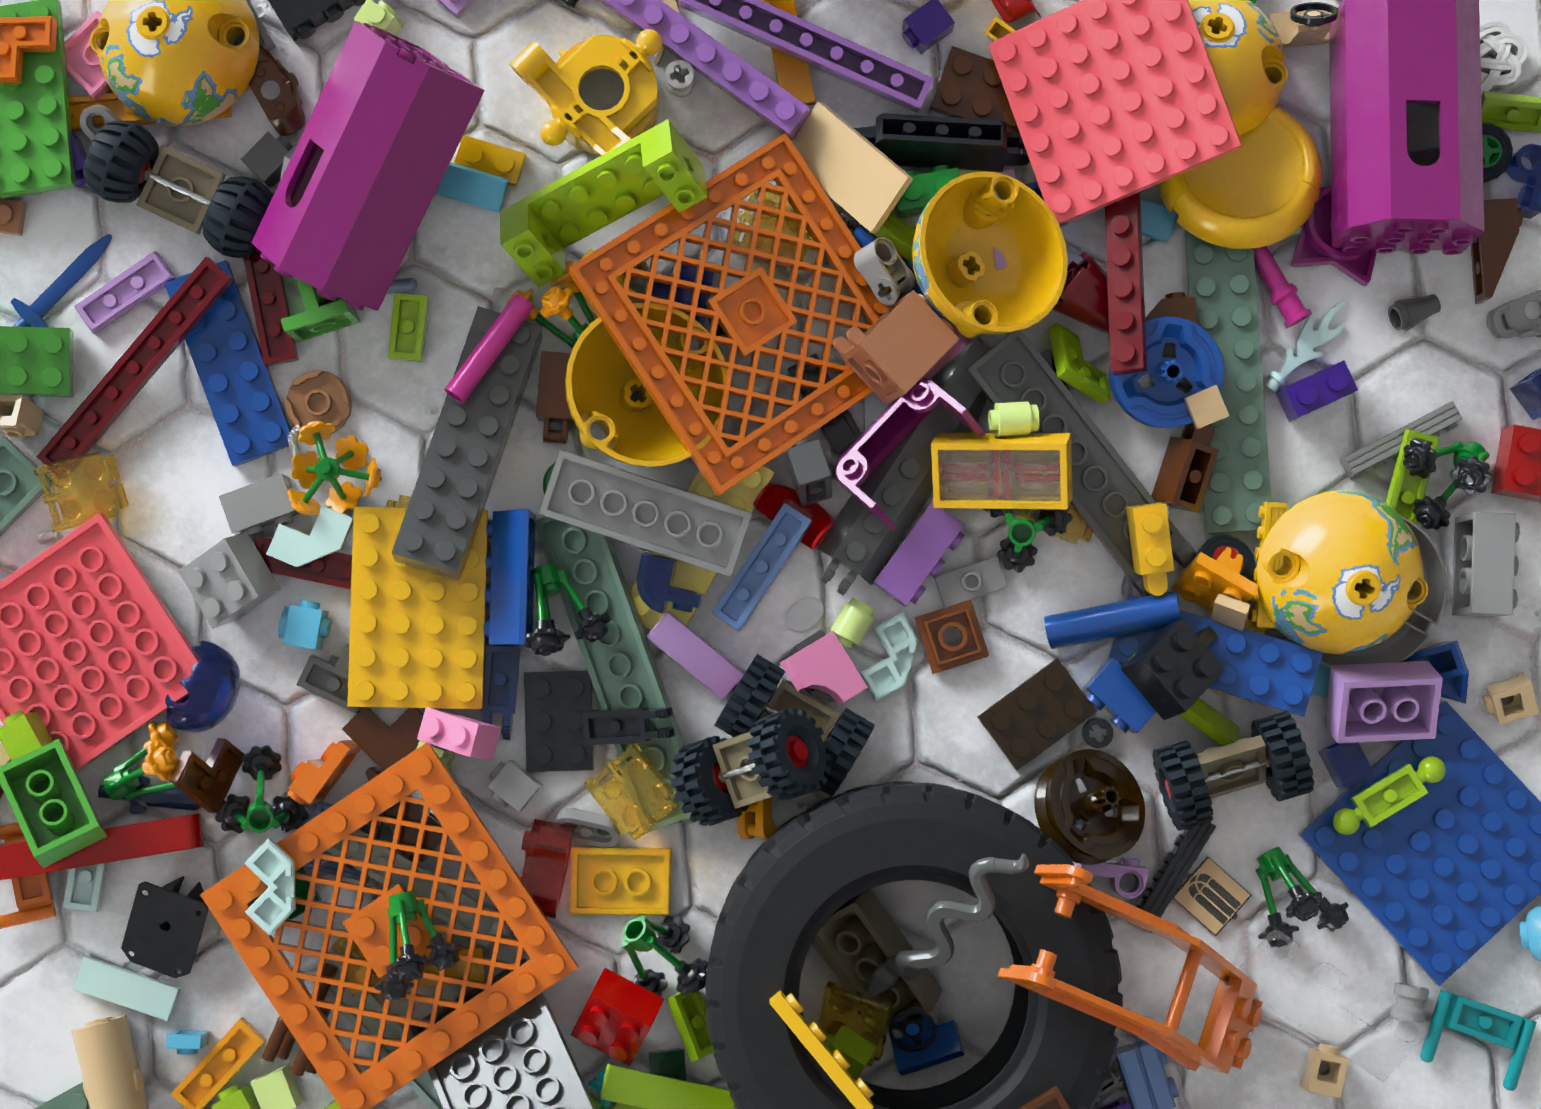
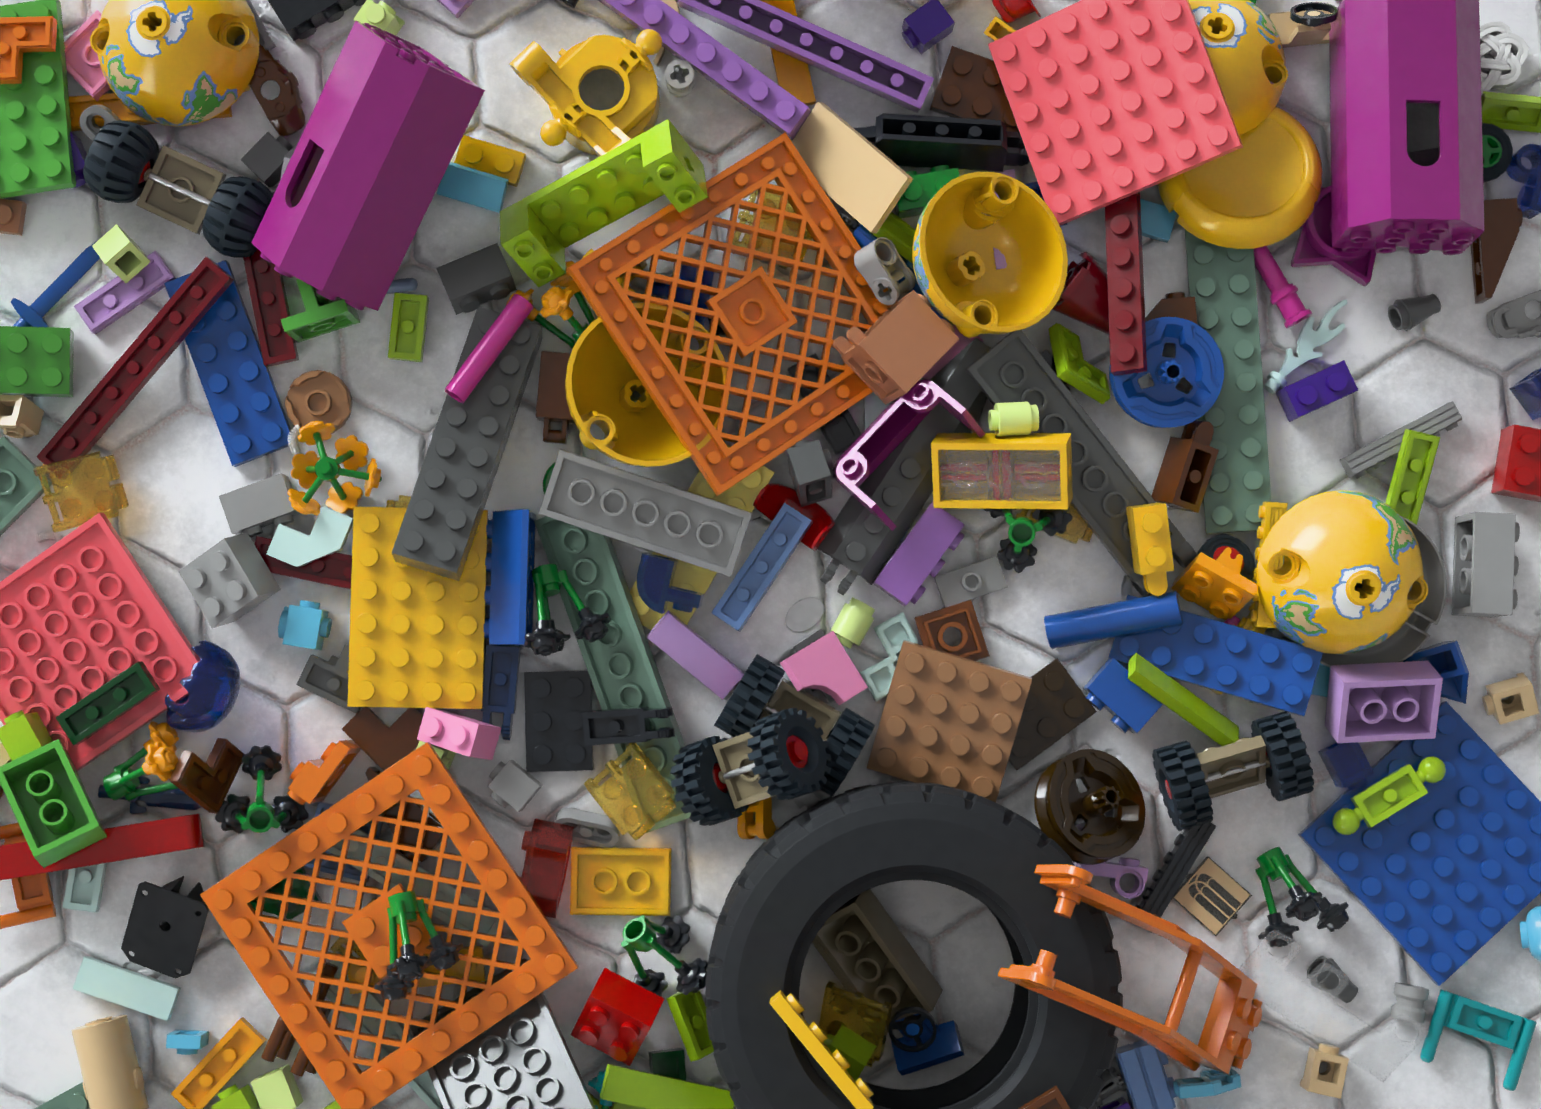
(108, 703): none -> dark green plate
(121, 254): none -> yellowish green brick
(278, 873): light aqua tile -> none
(477, 279): none -> dark grey brick
(910, 961): dark grey animal -> none
(949, 721): none -> medium nougat plate
(1102, 724): black bush -> none
(1174, 668): black hinge -> none
(1206, 406): tan tile -> none
(1209, 1084): none -> medium azure tile
(1230, 612): tan tile -> none
(1329, 980): none -> dark grey cone
(1469, 474): black plant -> none

